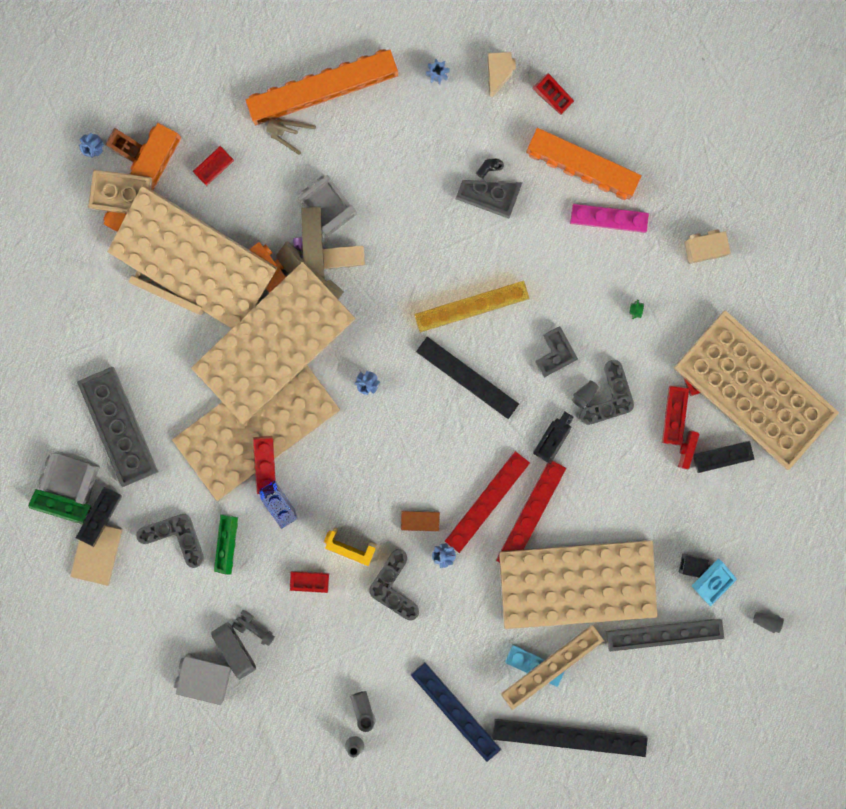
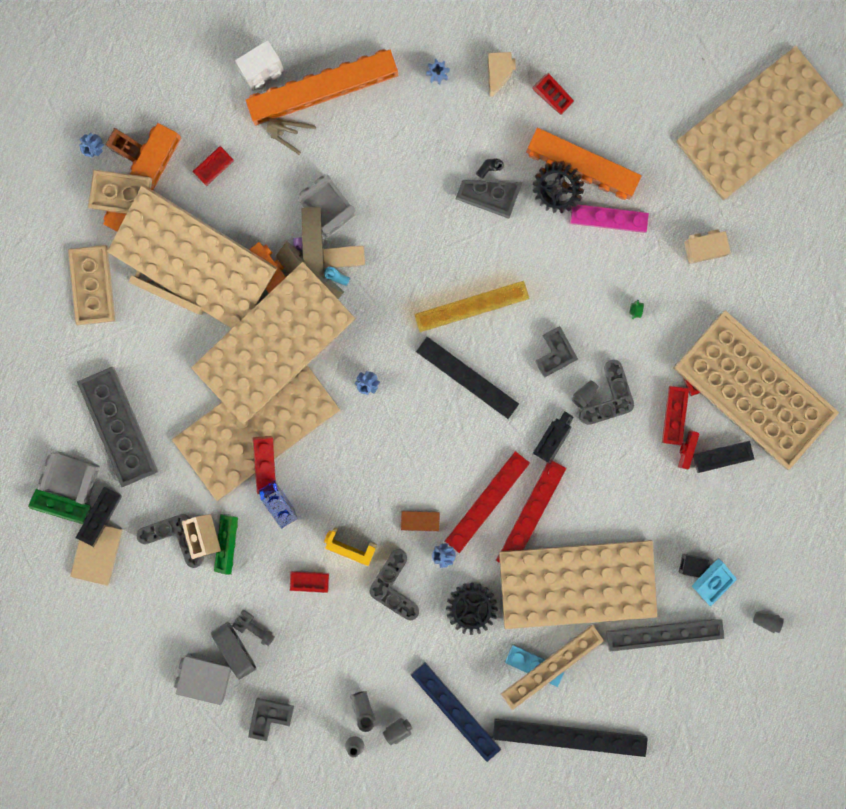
(91, 285): none -> tan tile
(201, 536): none -> tan brick
(260, 66): none -> white brick
(268, 712): none -> dark grey plate
(333, 274): none -> medium azure arm
(397, 731): none -> dark grey brick
(464, 613): none -> black gear
(543, 186): none -> black gear
(759, 123): none -> tan plate

